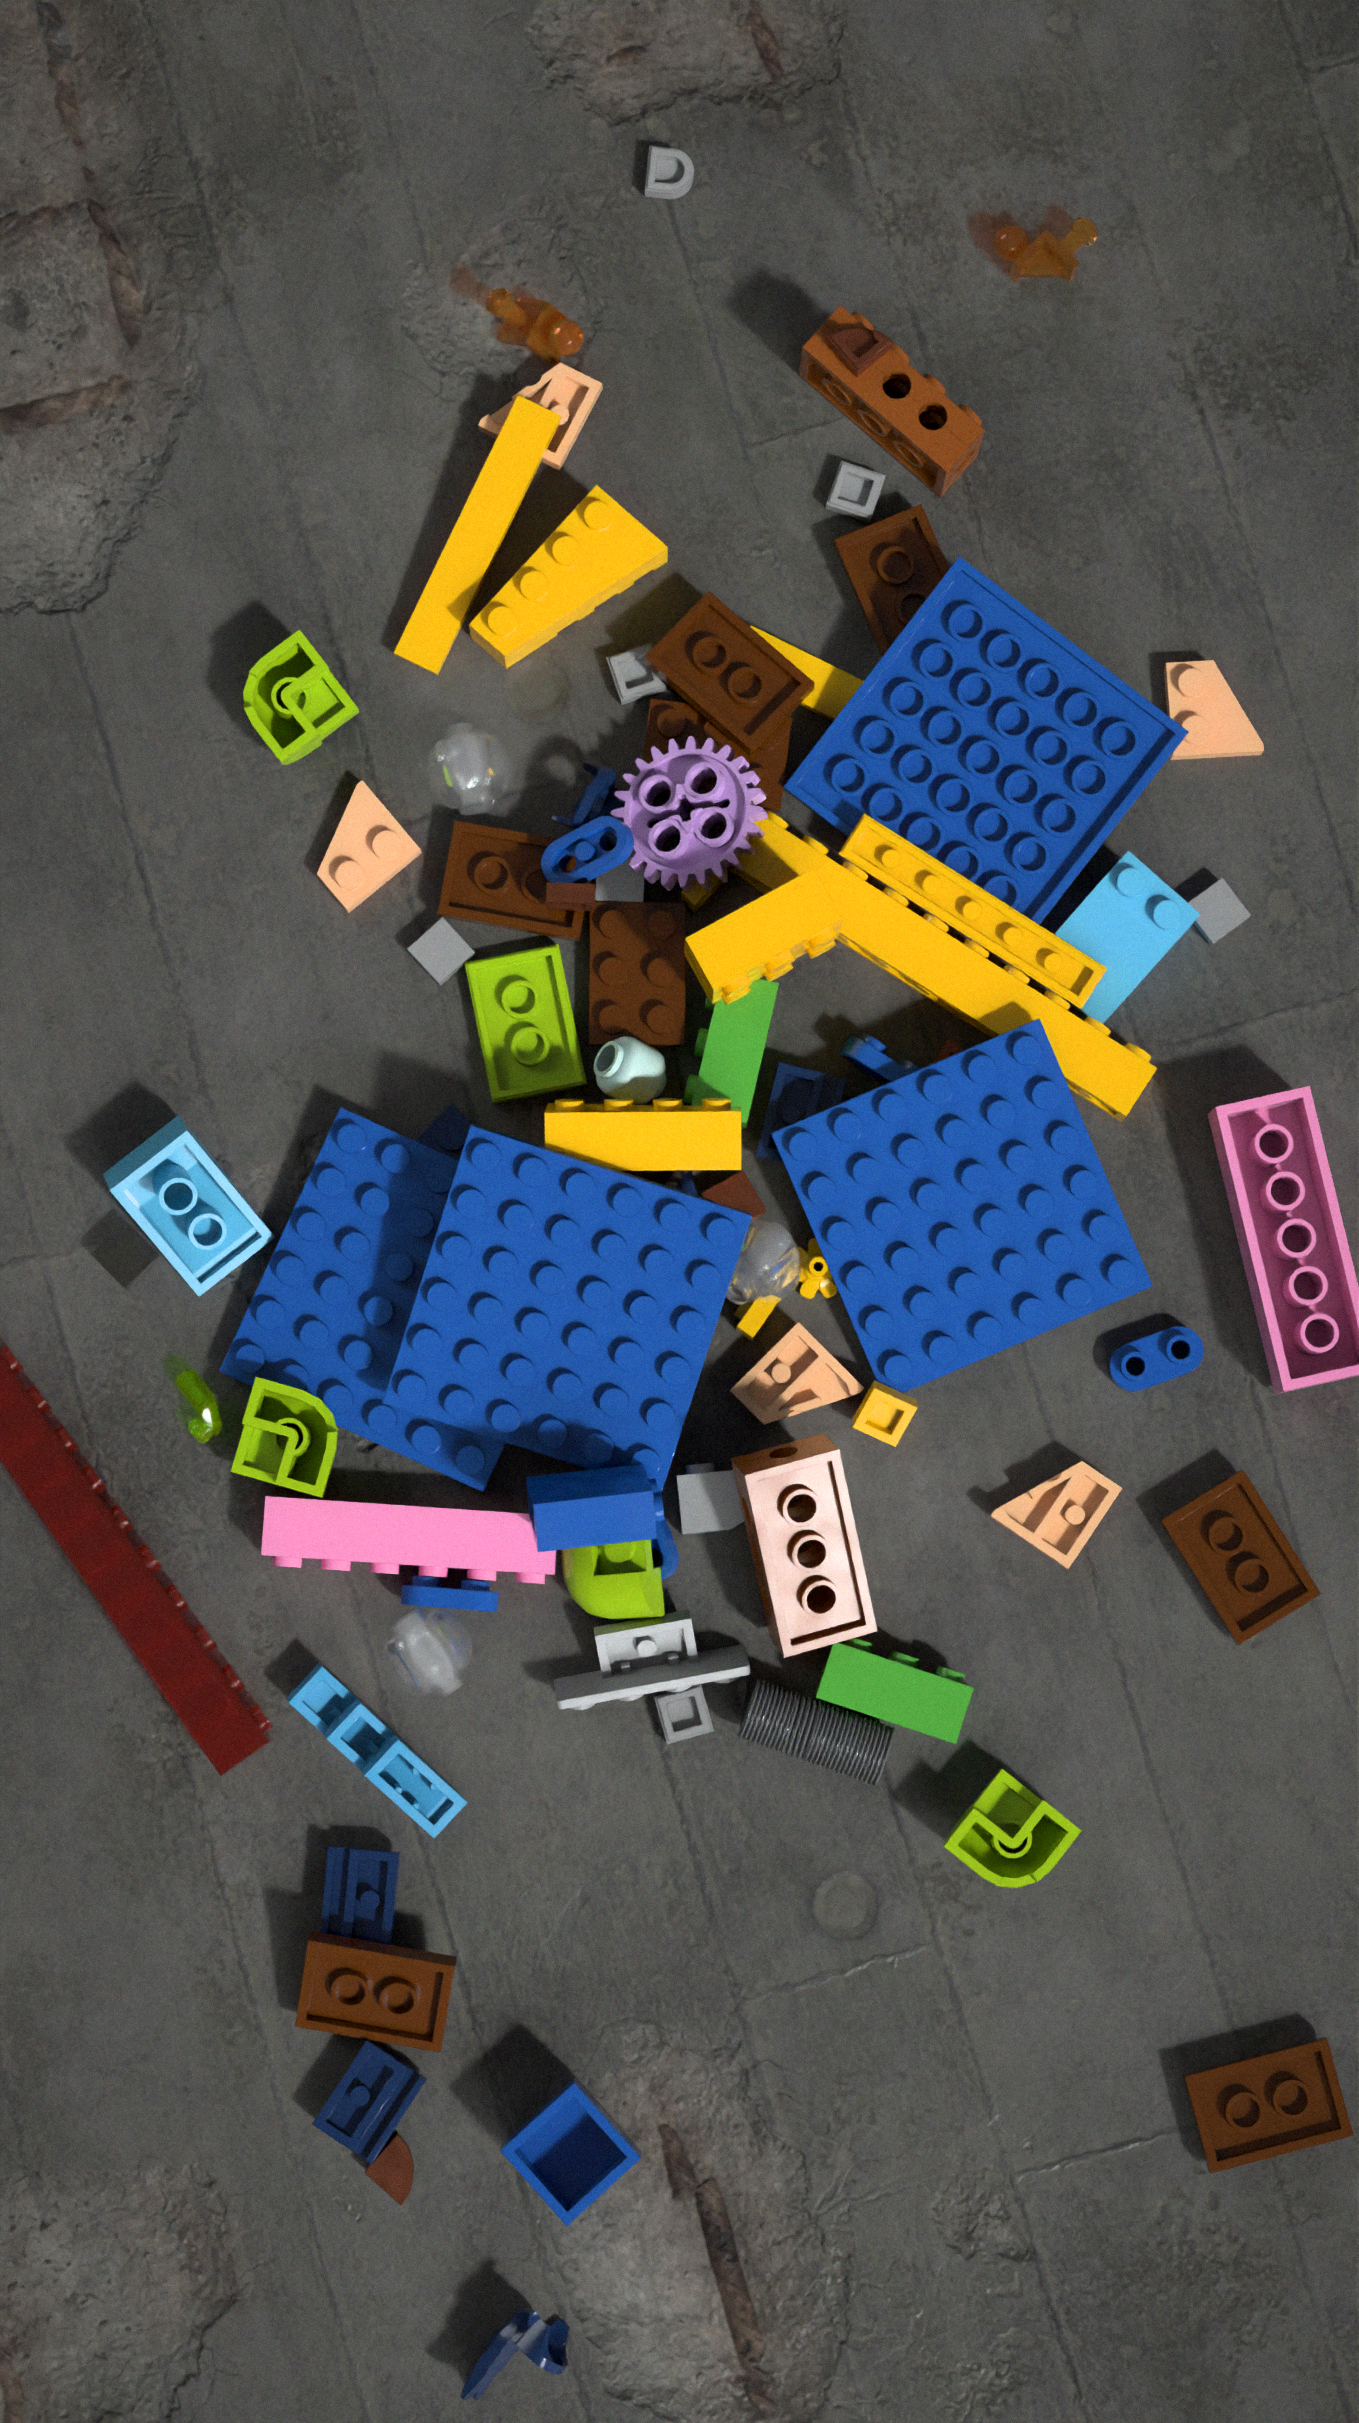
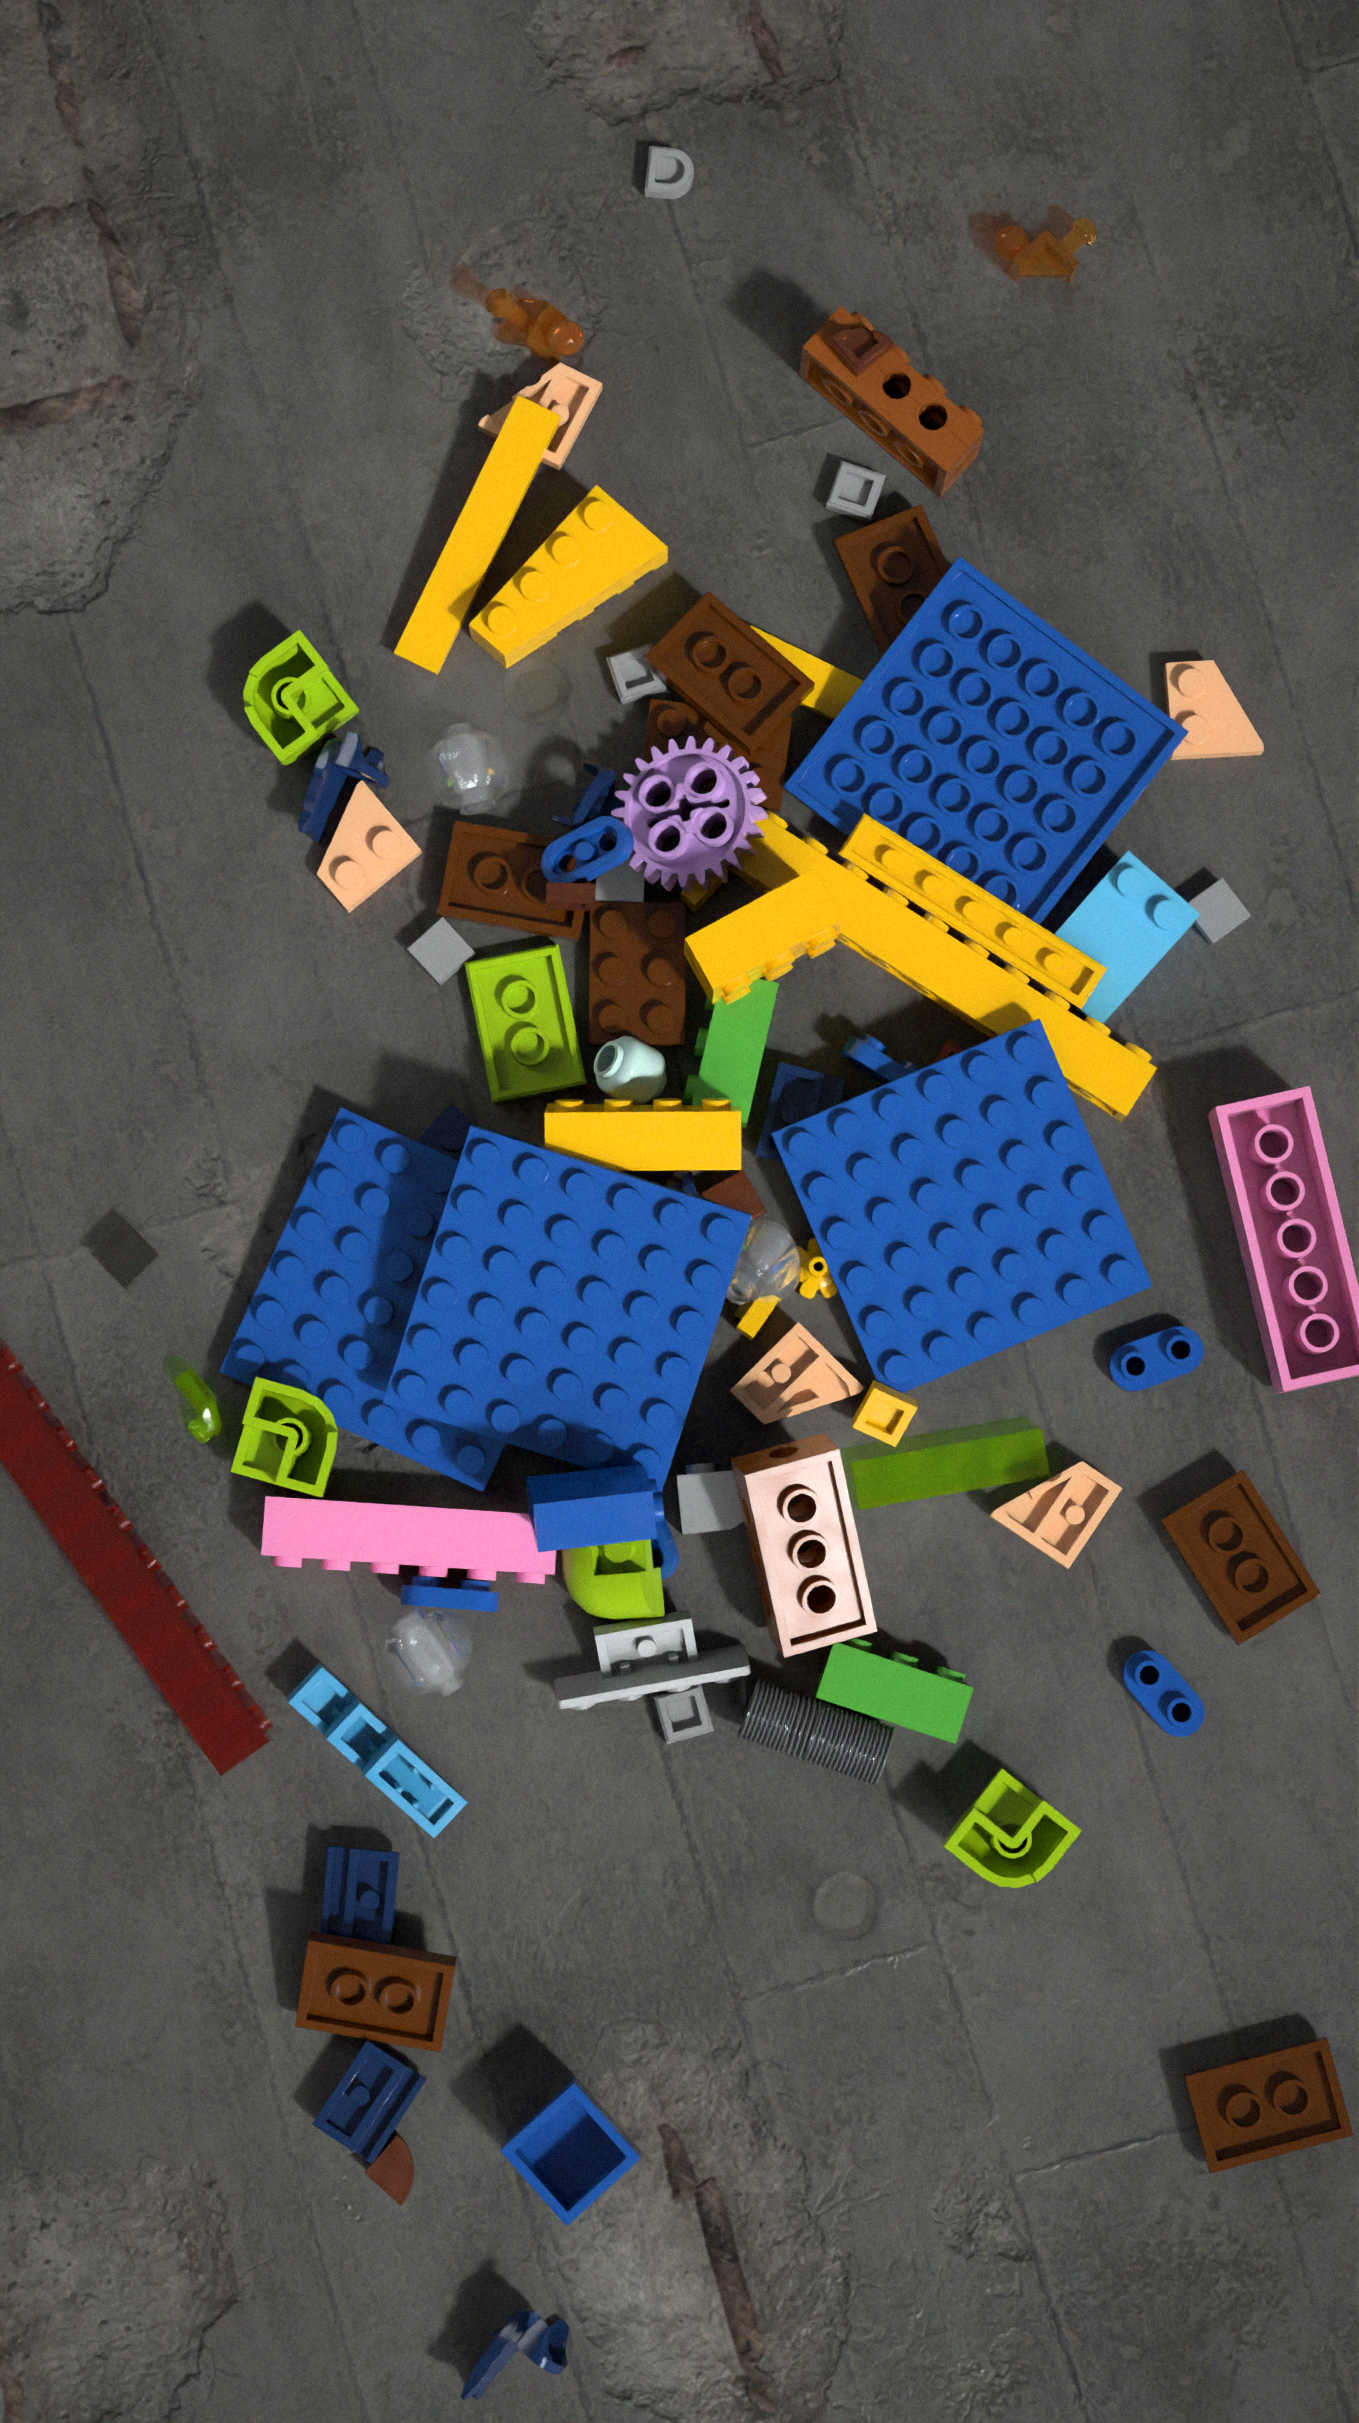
(188, 1205): medium azure slope -> none
(332, 769): none -> dark blue hair
(950, 1469): none -> clear neon green tile
(1163, 1693): none -> blue plate

